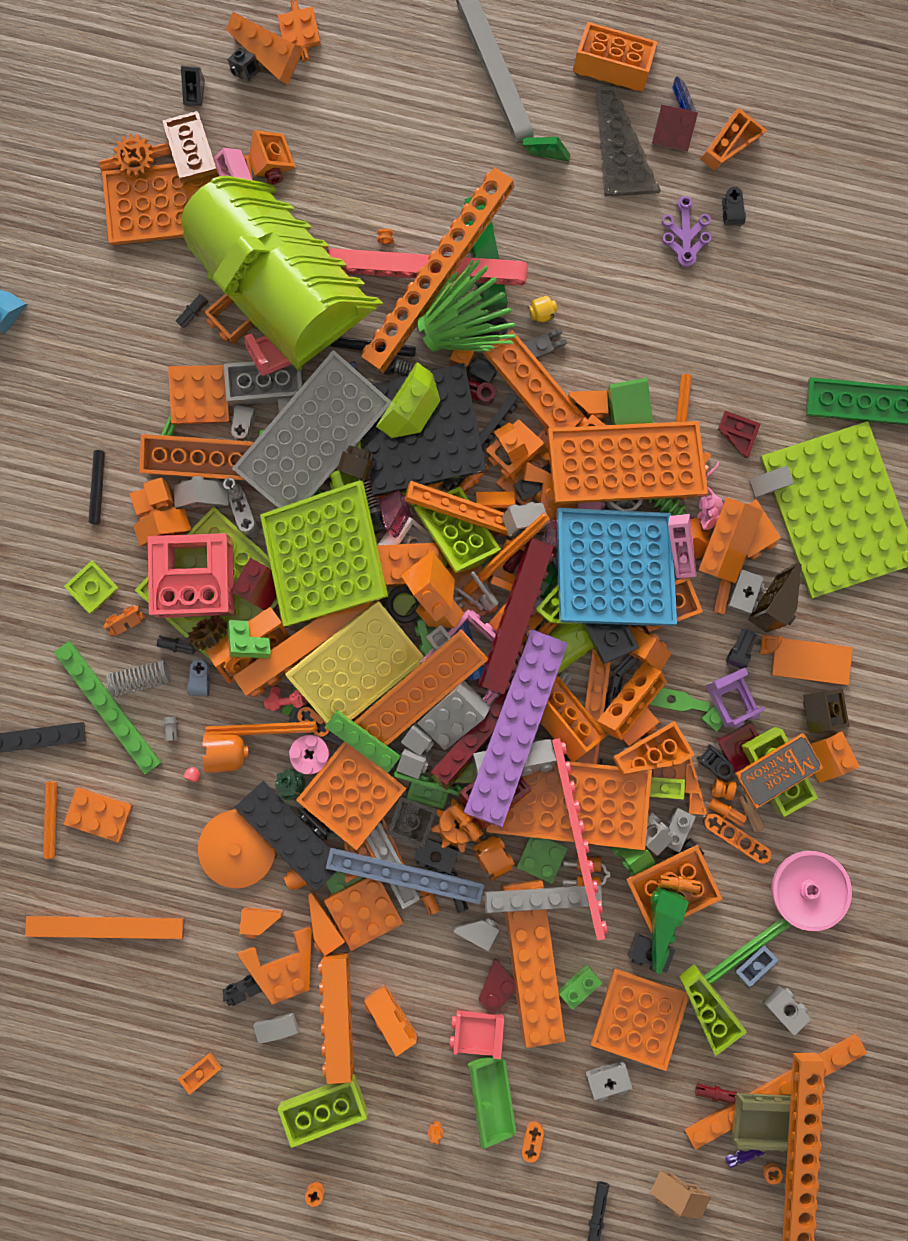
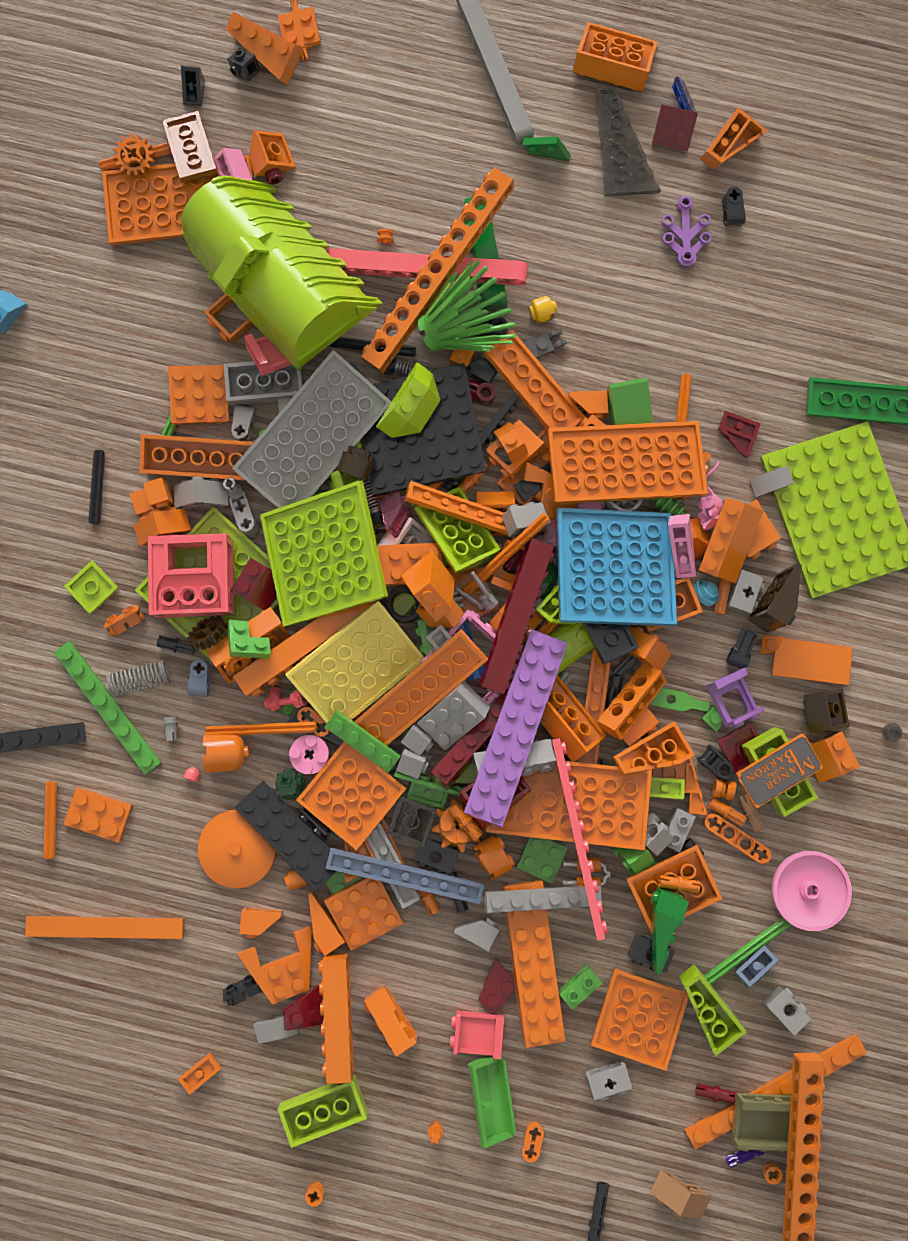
(191, 310): black axle -> none
(304, 1011): none -> dark red wing
(706, 592): none -> medium azure plate
(892, 732): none -> clear smoke plate

